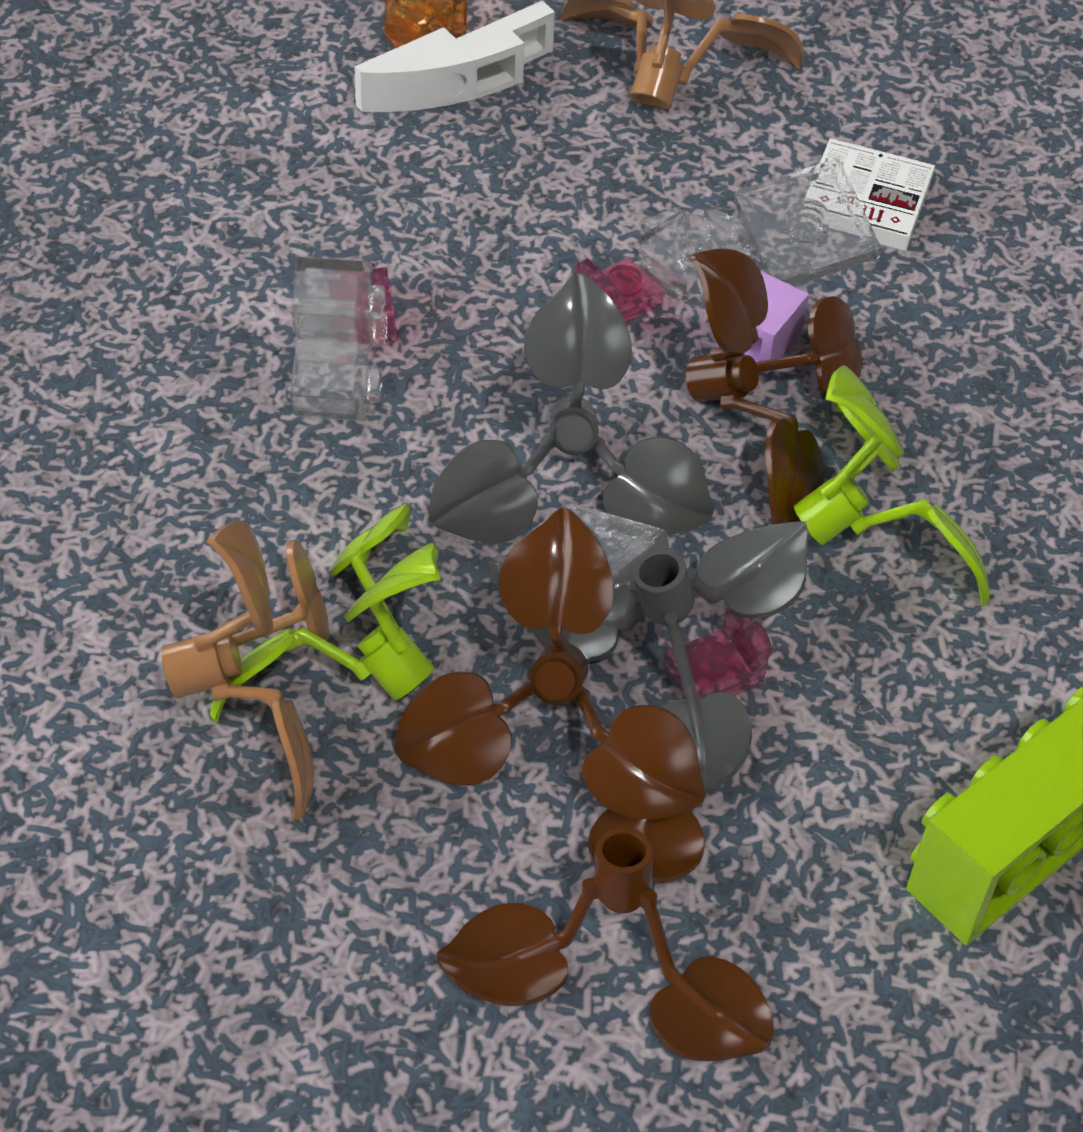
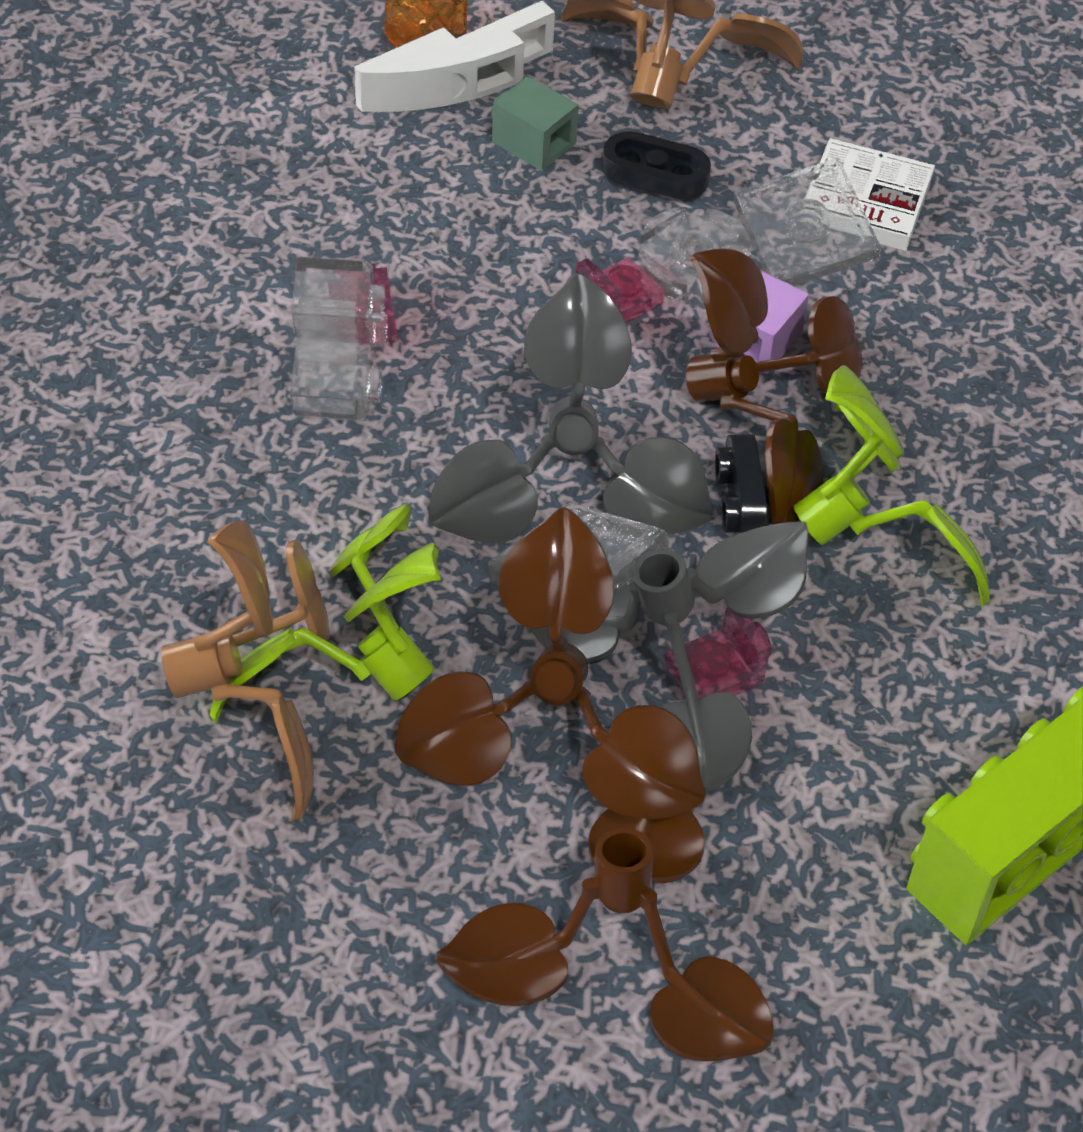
(534, 122): none -> sand green brick
(656, 165): none -> black plate
(741, 470): none -> black plate

